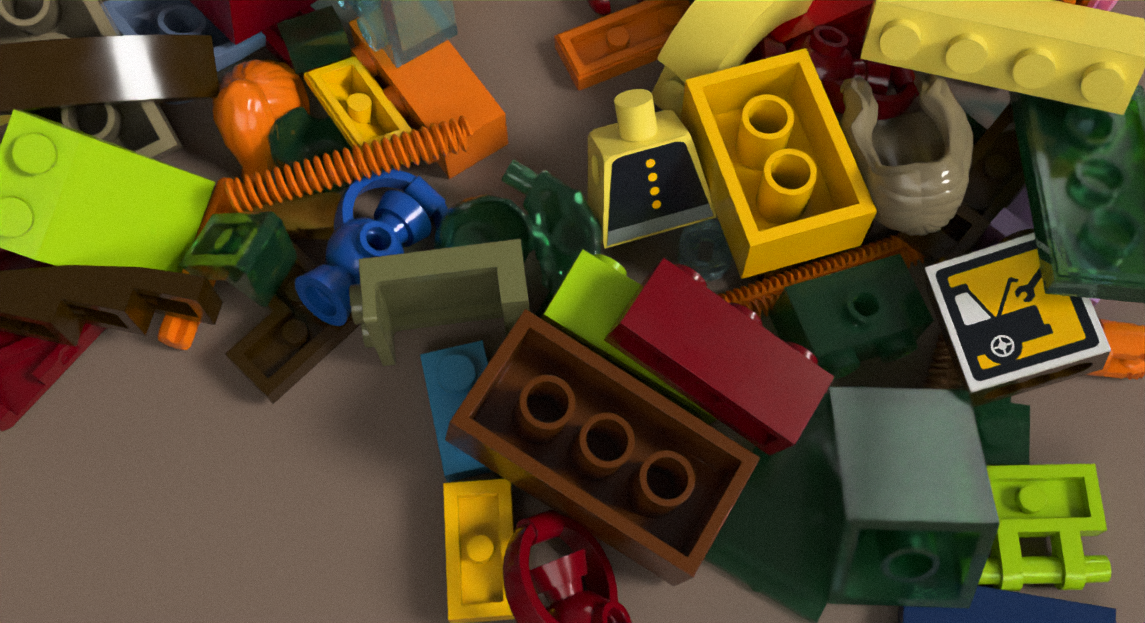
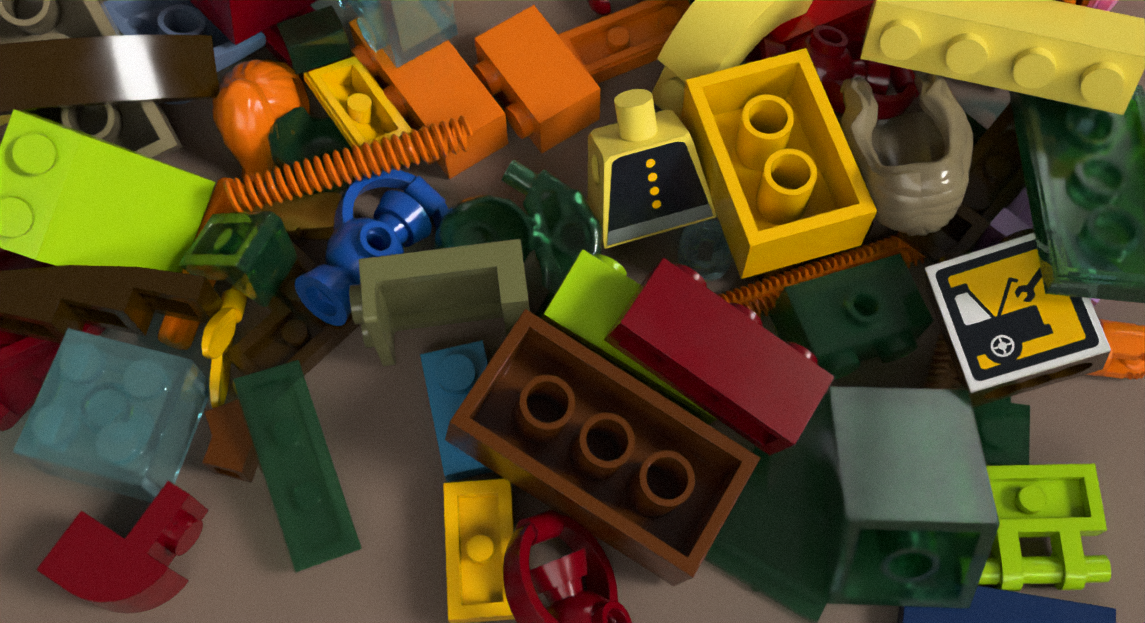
(114, 415): none -> clear light blue brick
(132, 570): none -> dark red brick
(218, 340): none -> yellow piece
(230, 447): none -> reddish brown piece
(296, 466): none -> clear green tile
(536, 79): none -> orange brick

